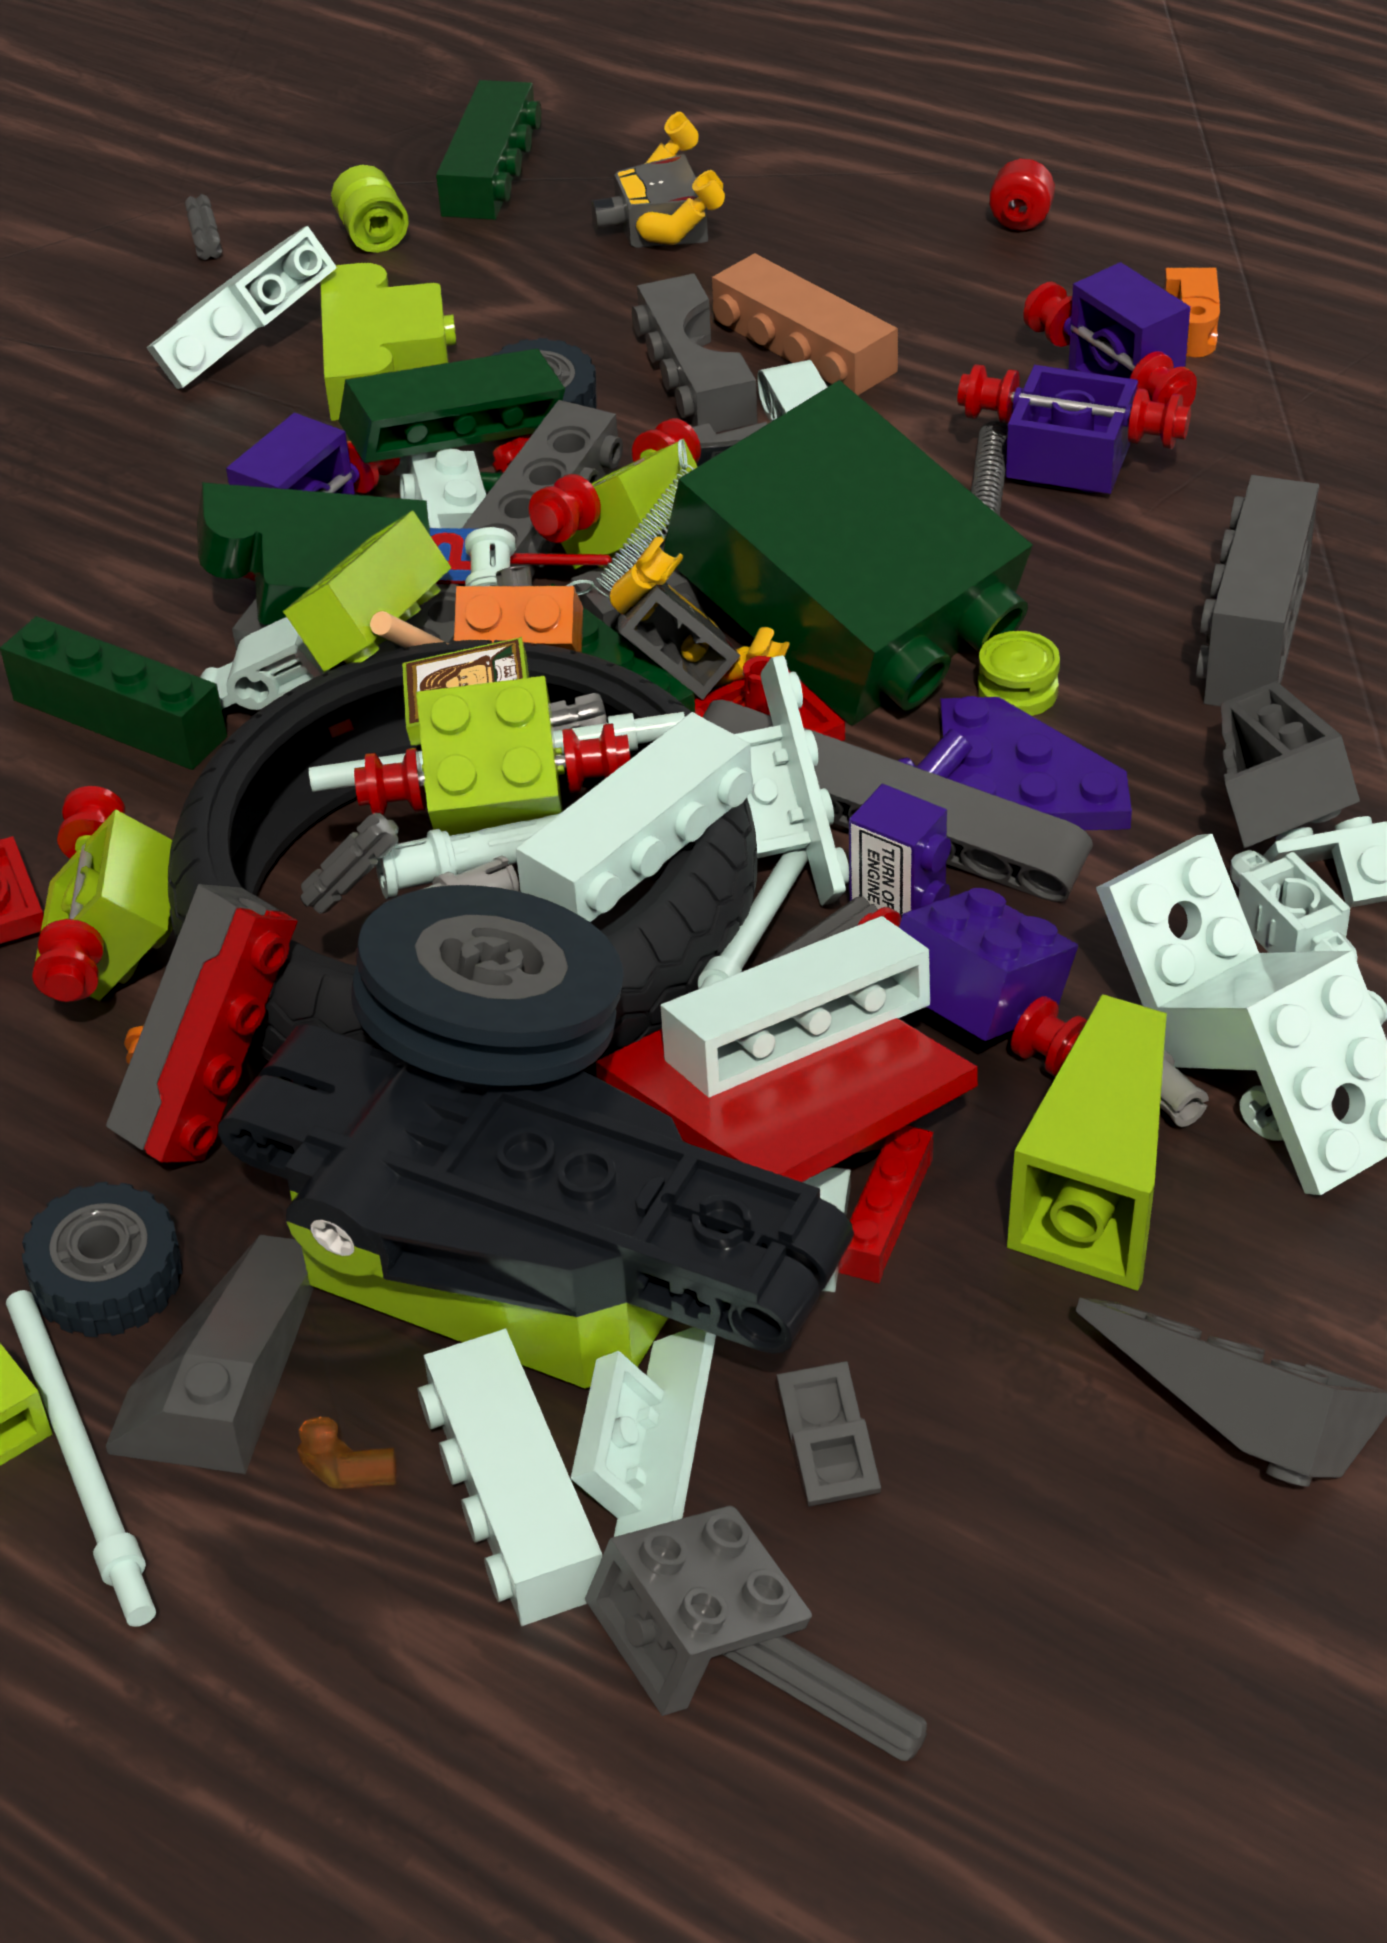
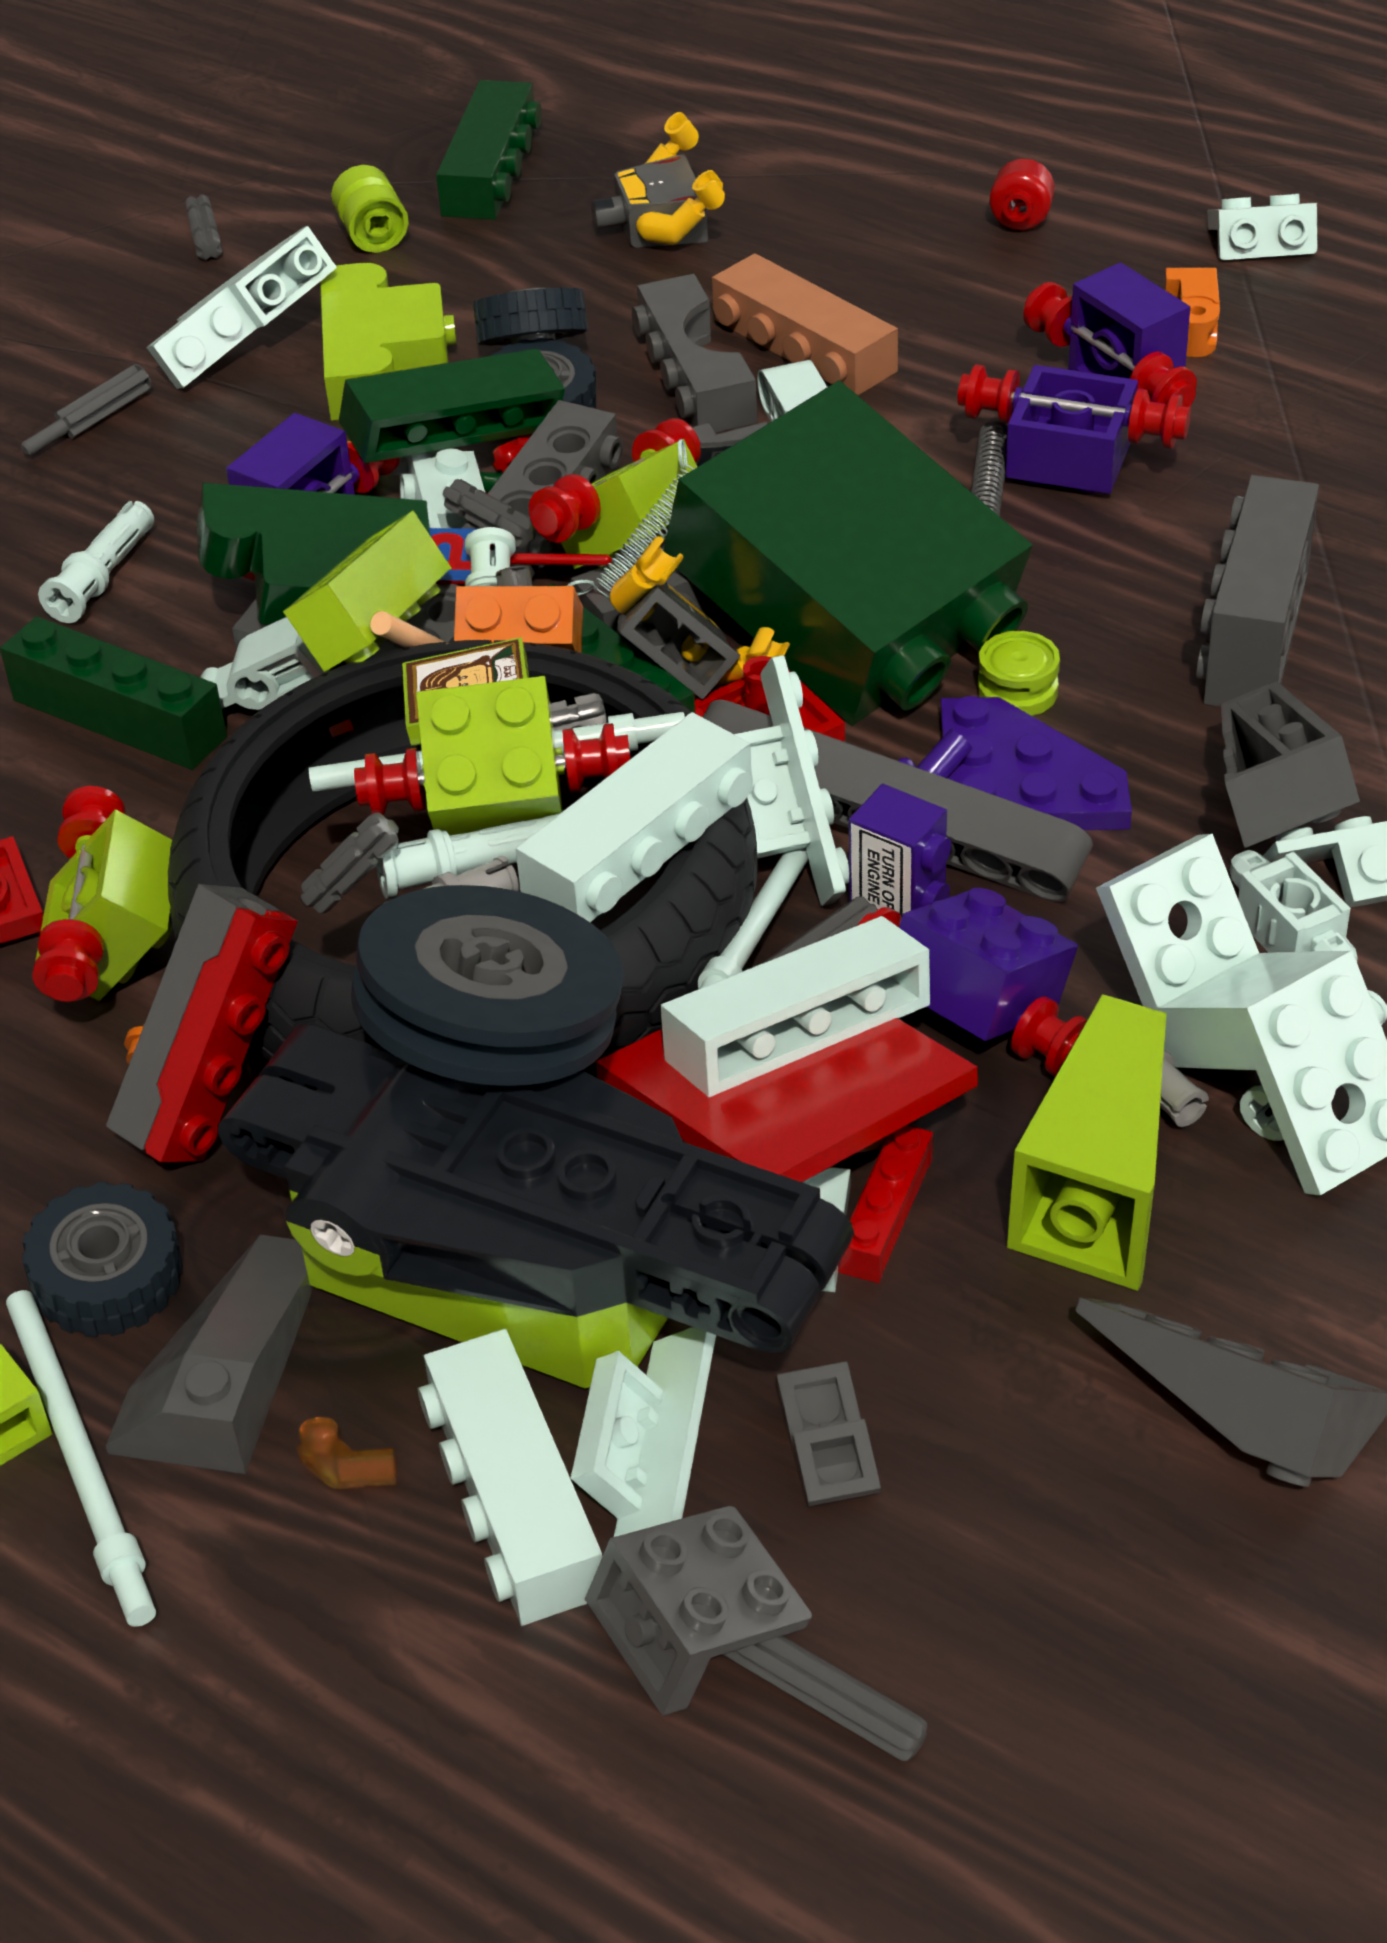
(87, 572): none -> light aqua pin
(92, 407): none -> dark grey axle
(487, 511): none -> dark grey axle
(530, 315): none -> black wheel
(1264, 231): none -> light aqua bracket

